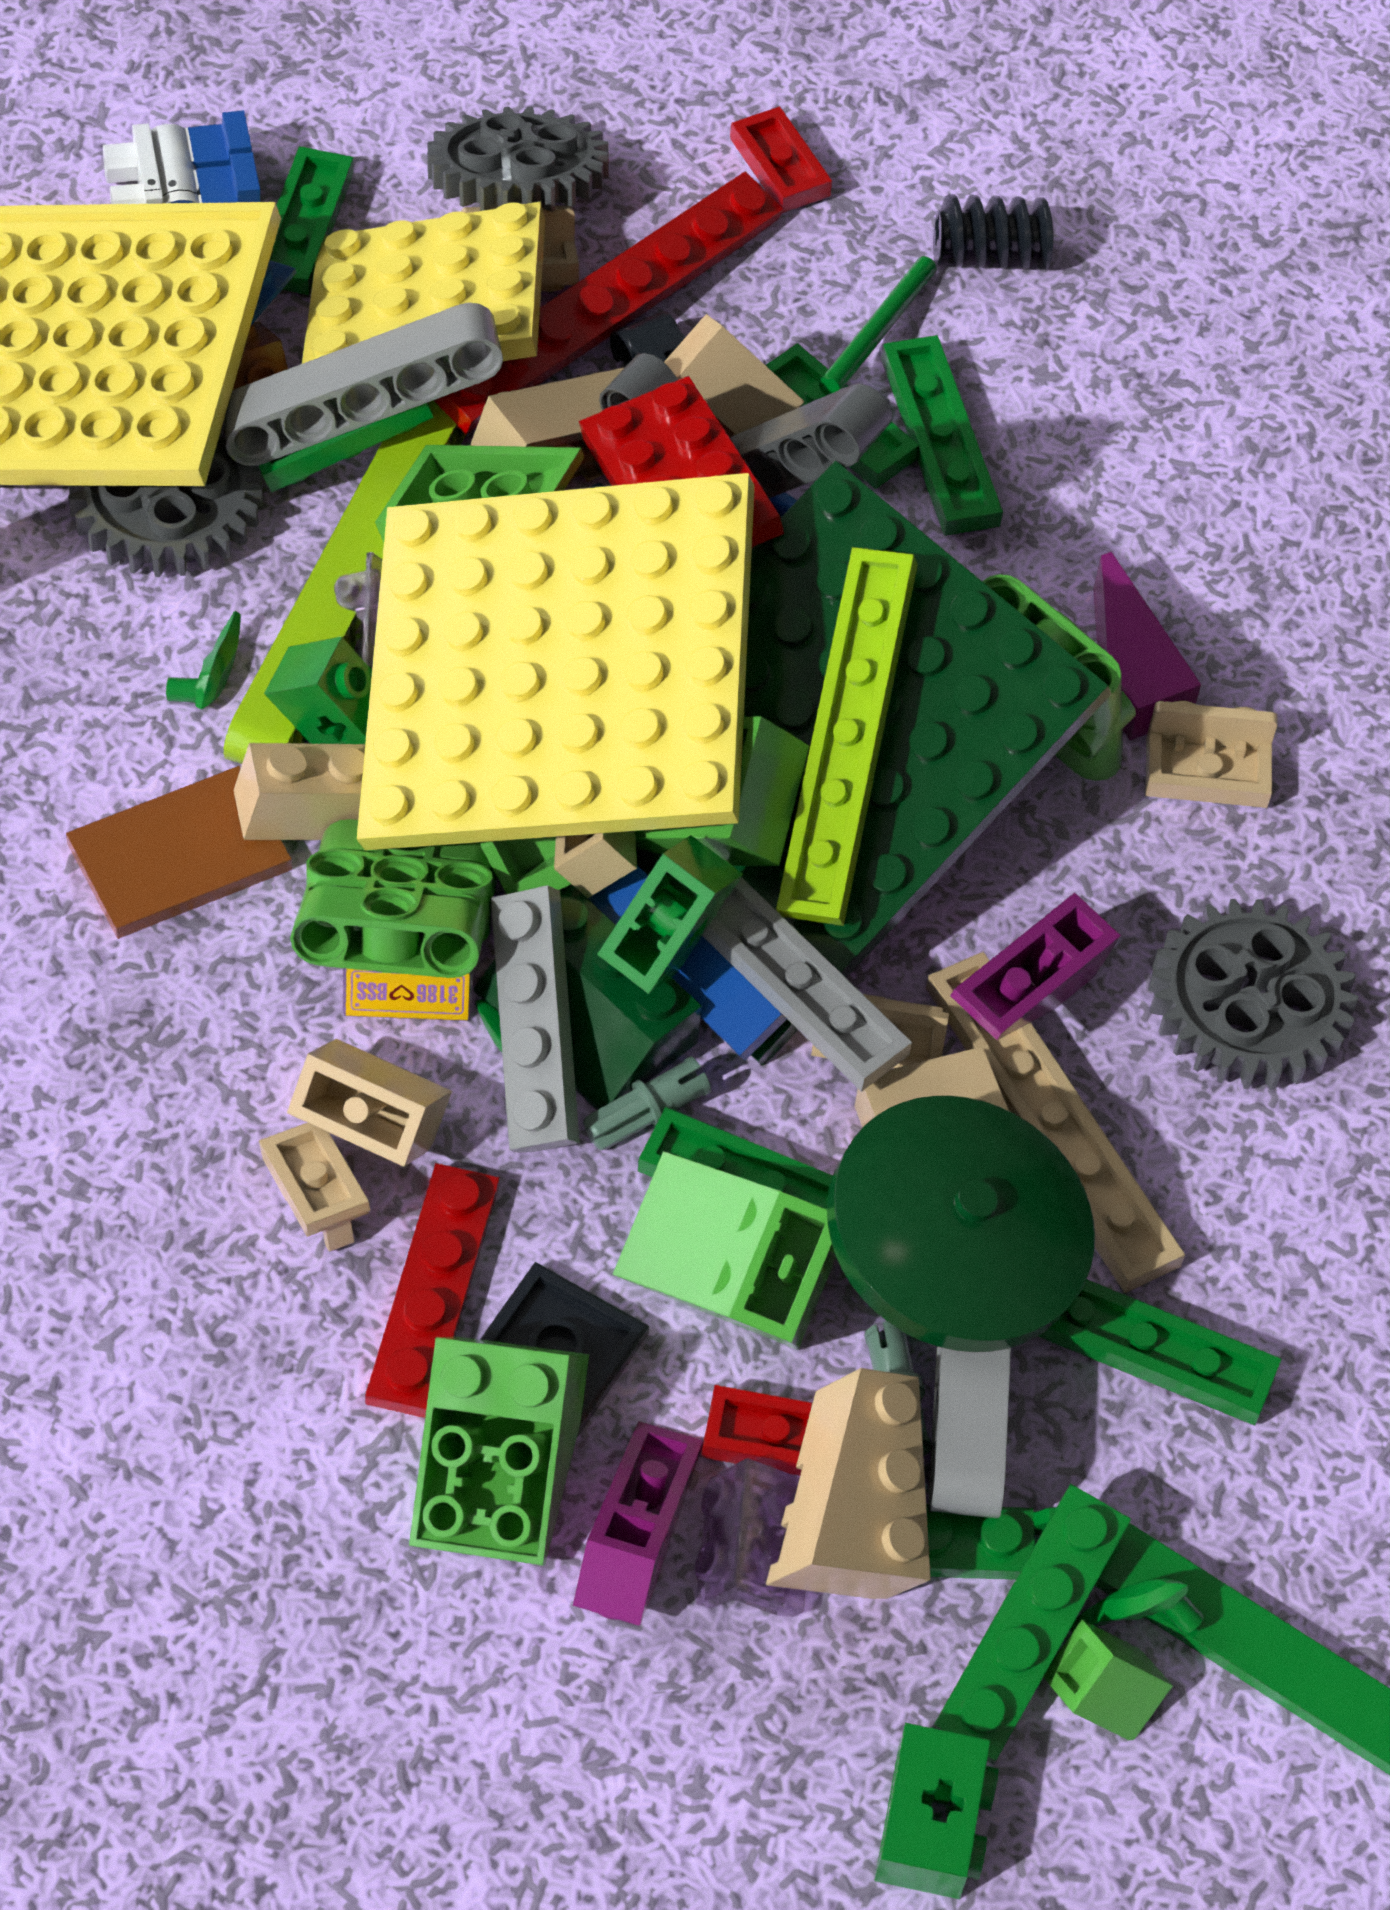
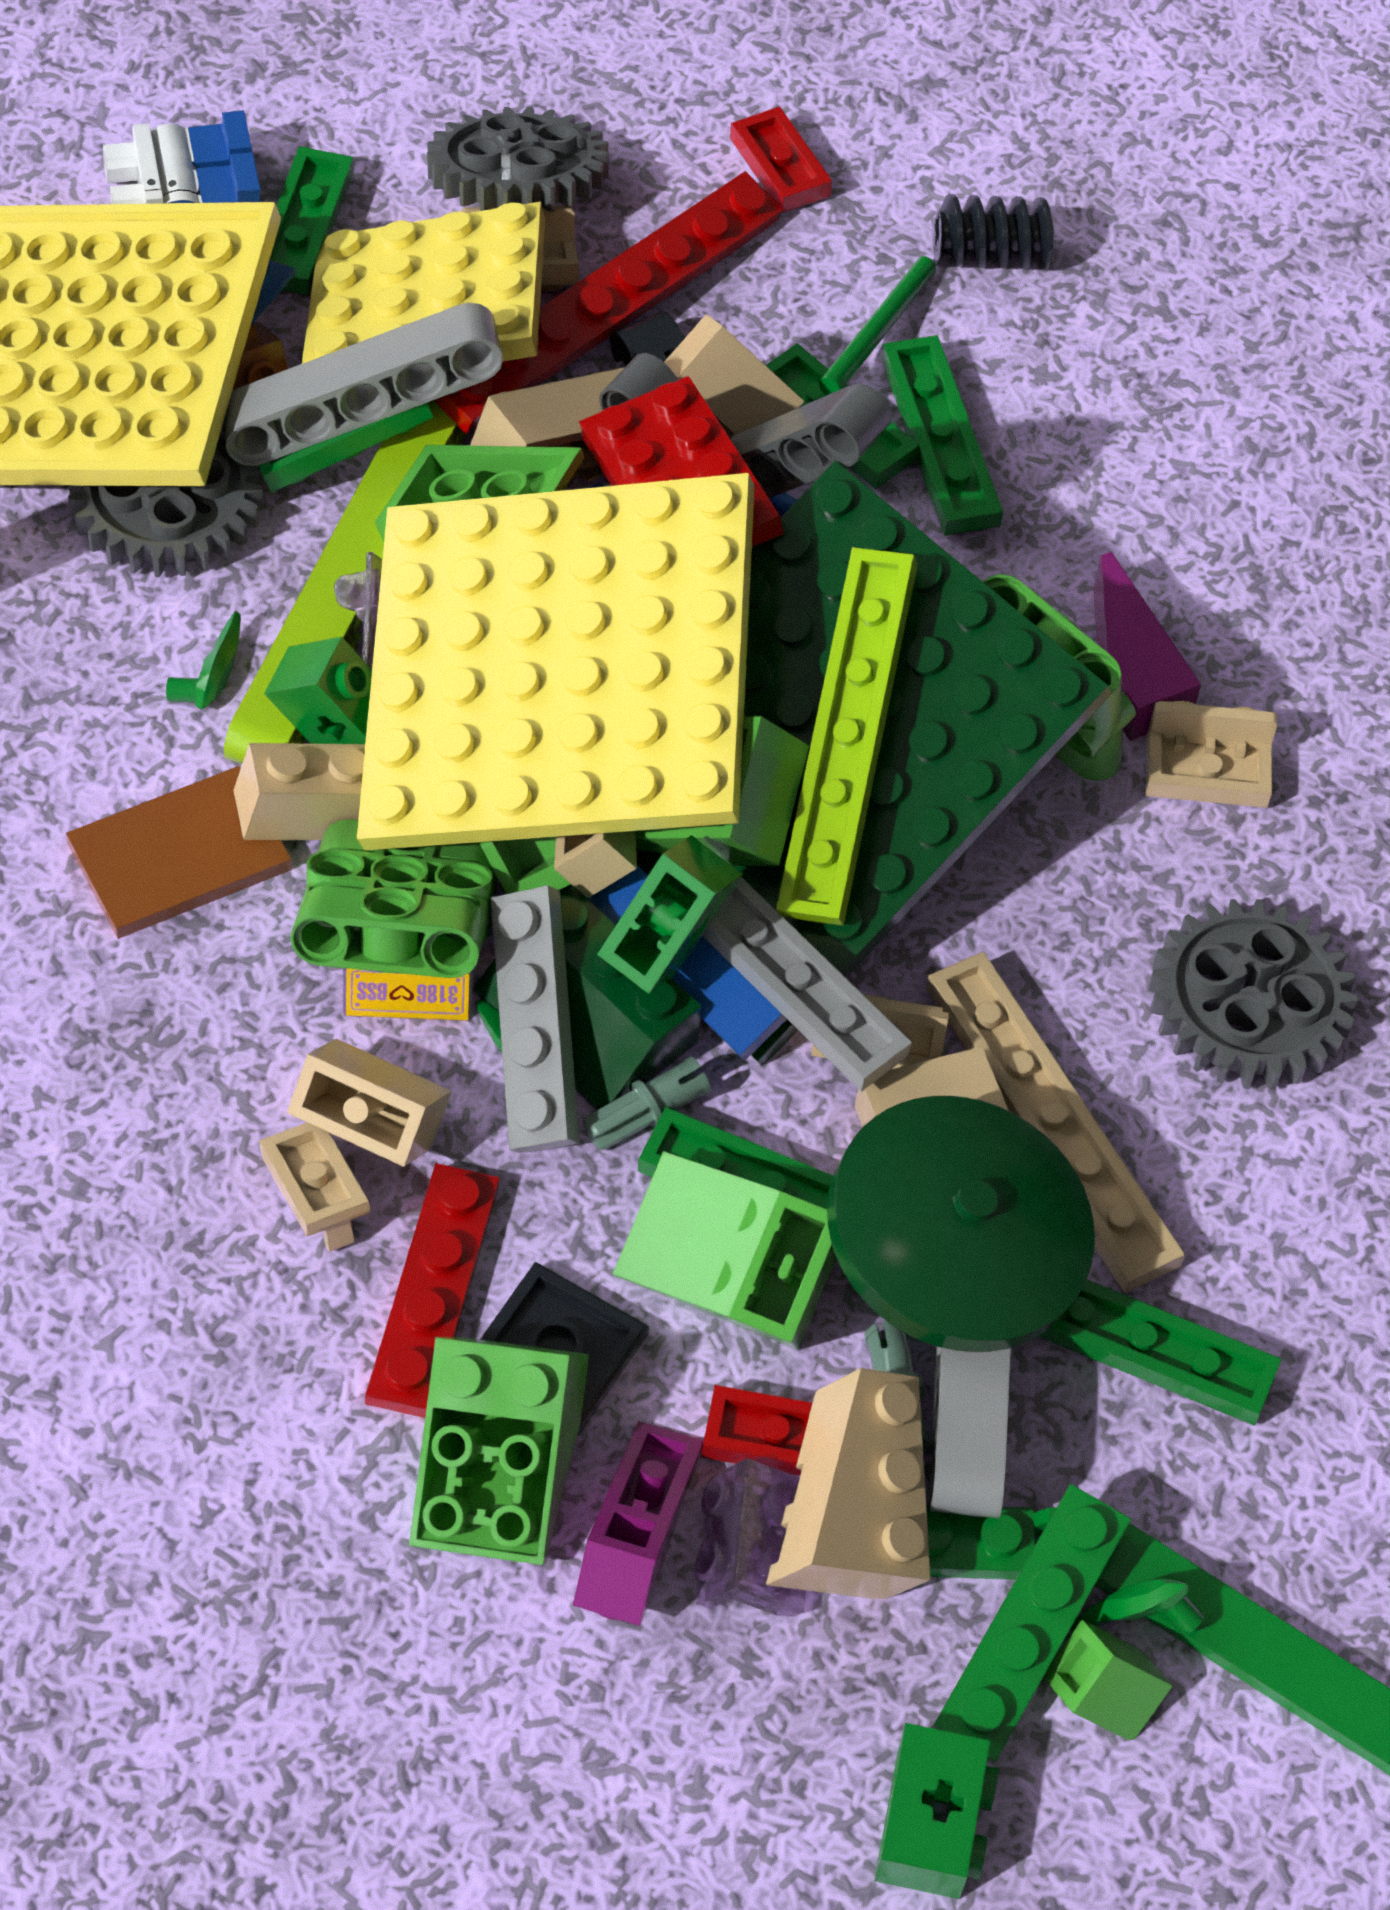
(1038, 969): magenta slope -> none

